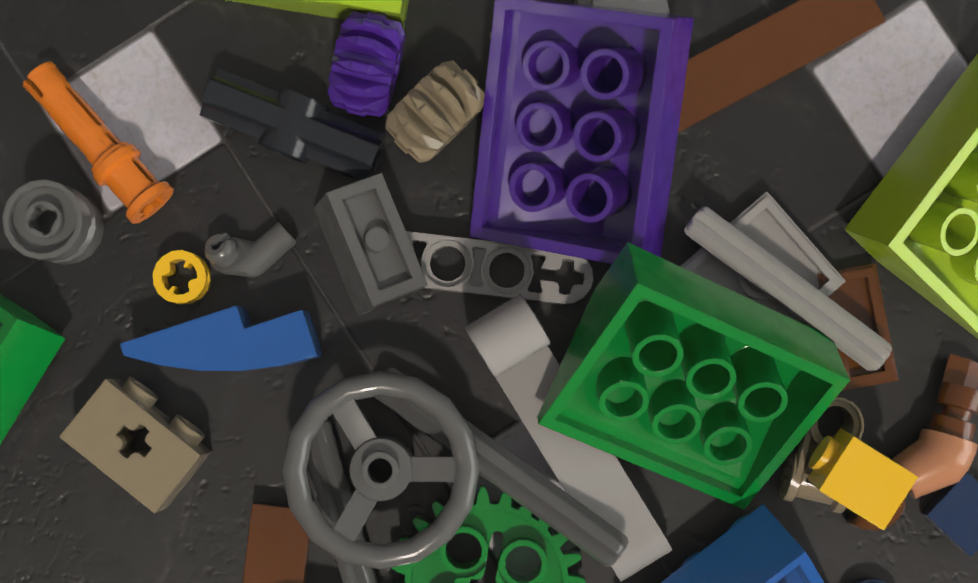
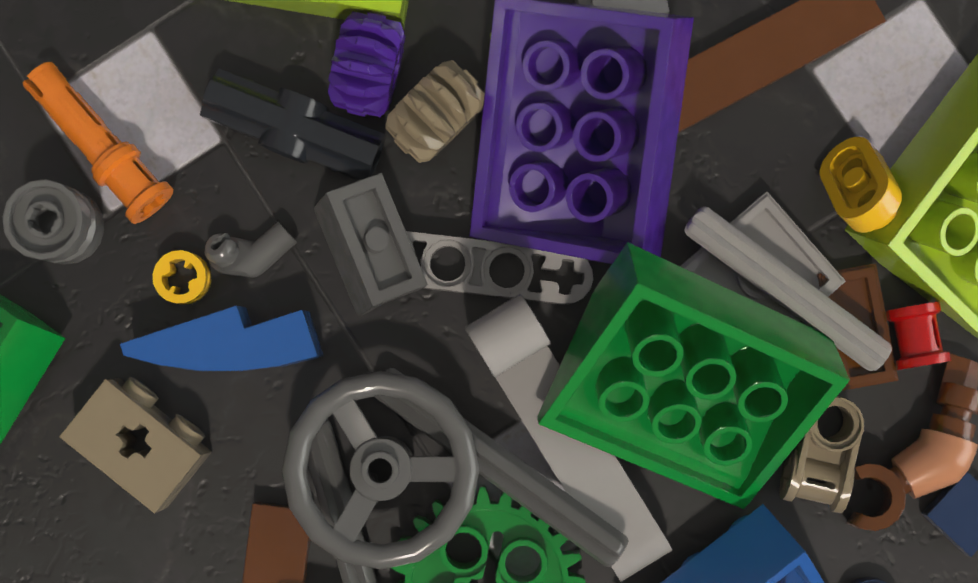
(860, 185): none -> yellow plate
(860, 477): yellow brick -> none
(918, 335): none -> red bush

